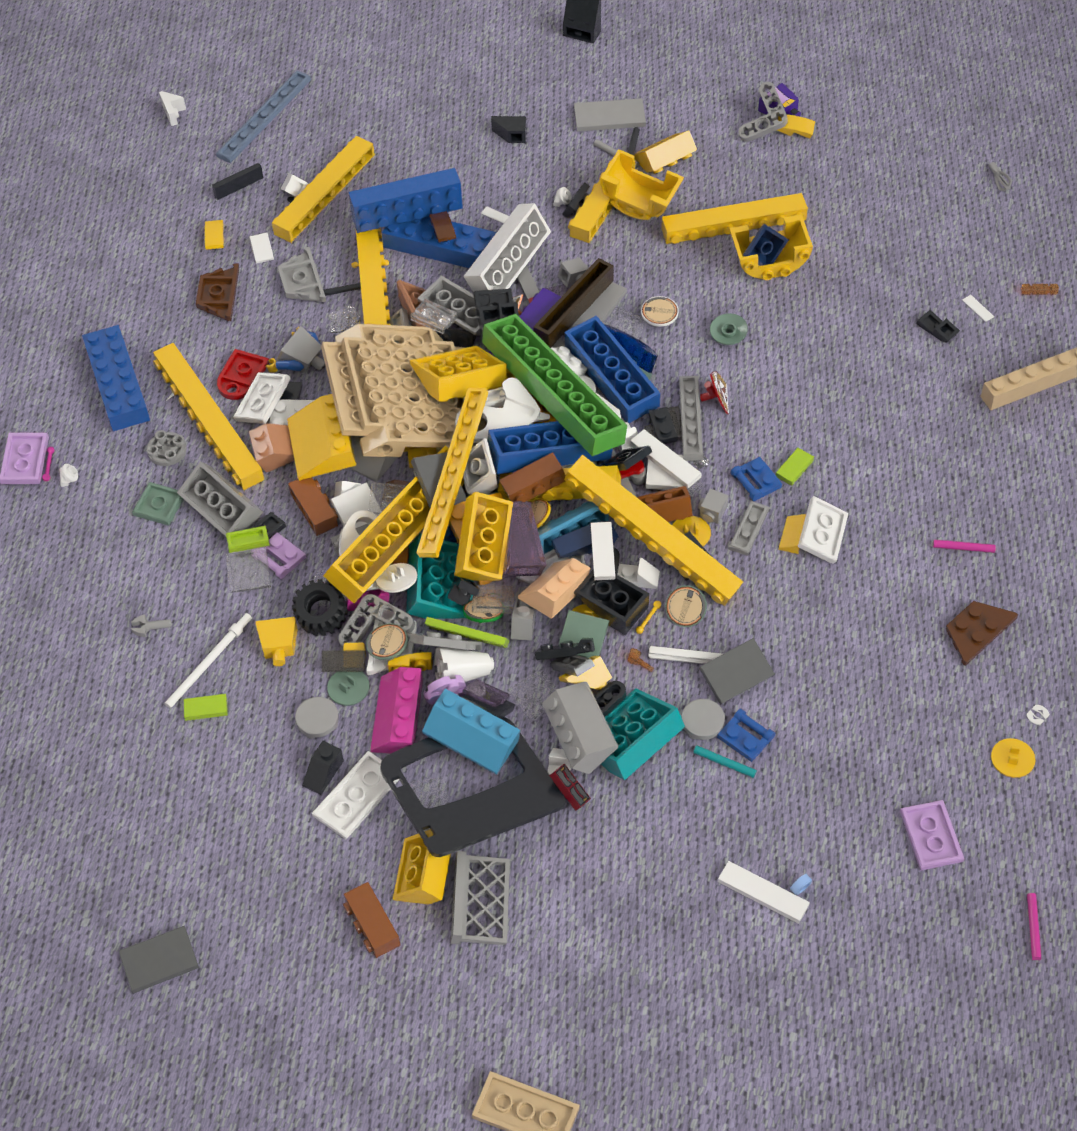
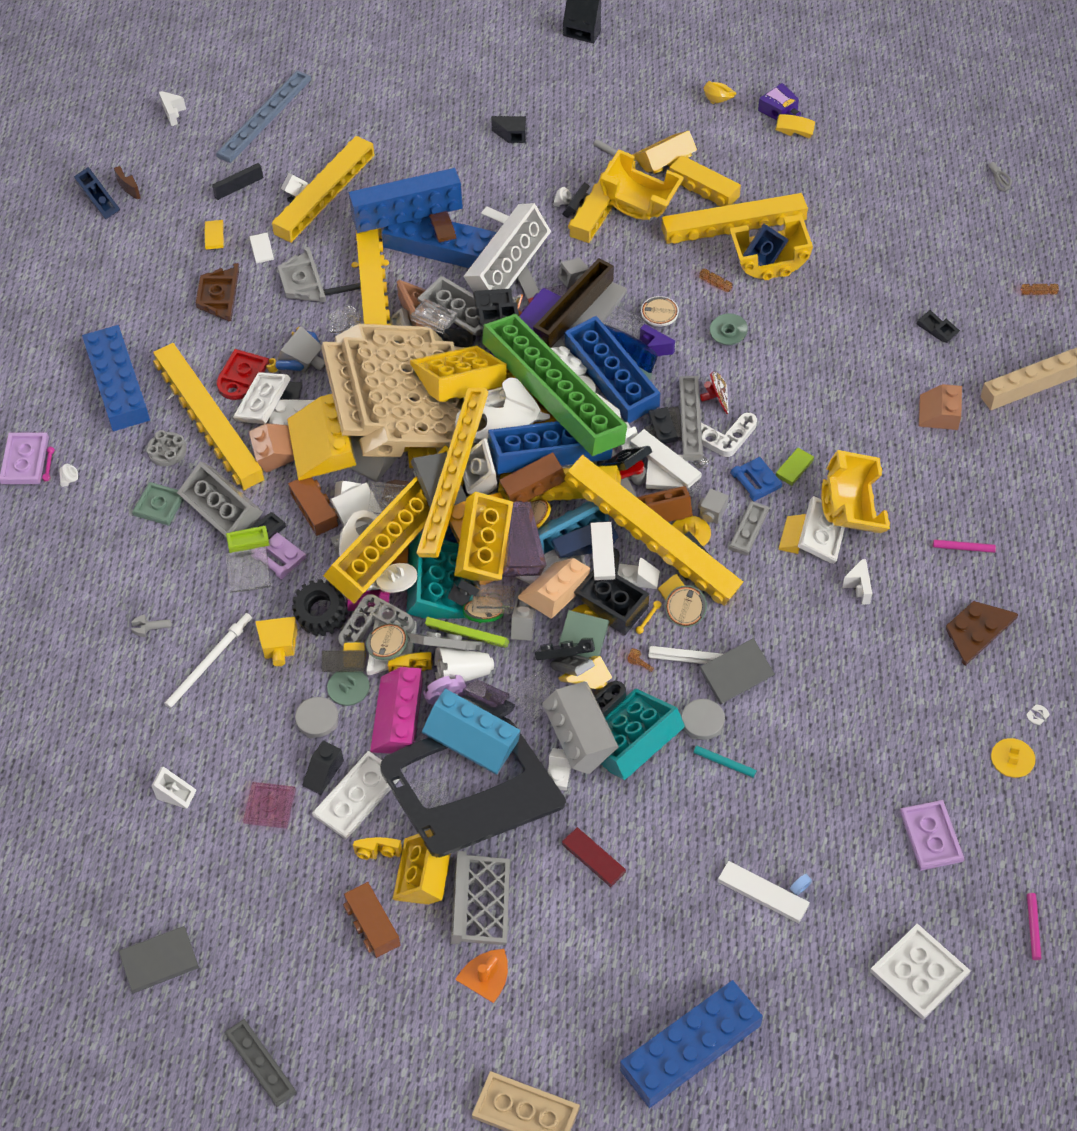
(96, 193): none -> dark blue slope
(127, 183): none -> reddish brown slope
(172, 789): none -> white slope
(205, 707): lime tile -> none
(260, 1062): none -> dark grey tile
(269, 805): none -> clear pink tile
(370, 847): none -> yellow slope
(486, 974): none -> orange shield
(570, 787): tile -> none
(594, 857): none -> dark red tile
(609, 114): light grey tile -> none
(632, 145): black bar -> none
(657, 341): none -> dark purple slope
(671, 584): none -> yellow slope
(690, 1043): none -> blue brick
(706, 182): none -> yellow brick
(715, 280): none -> clear orange axle
(718, 92): none -> yellow hat
(724, 440): none -> white beam
(743, 741): blue plate -> none
(772, 115): light grey beam -> none
(848, 492): none -> yellow cylinder
(859, 579): none -> white slope
(920, 971): none -> white plate
(941, 407): none -> nougat slope
(978, 308): white window -> none

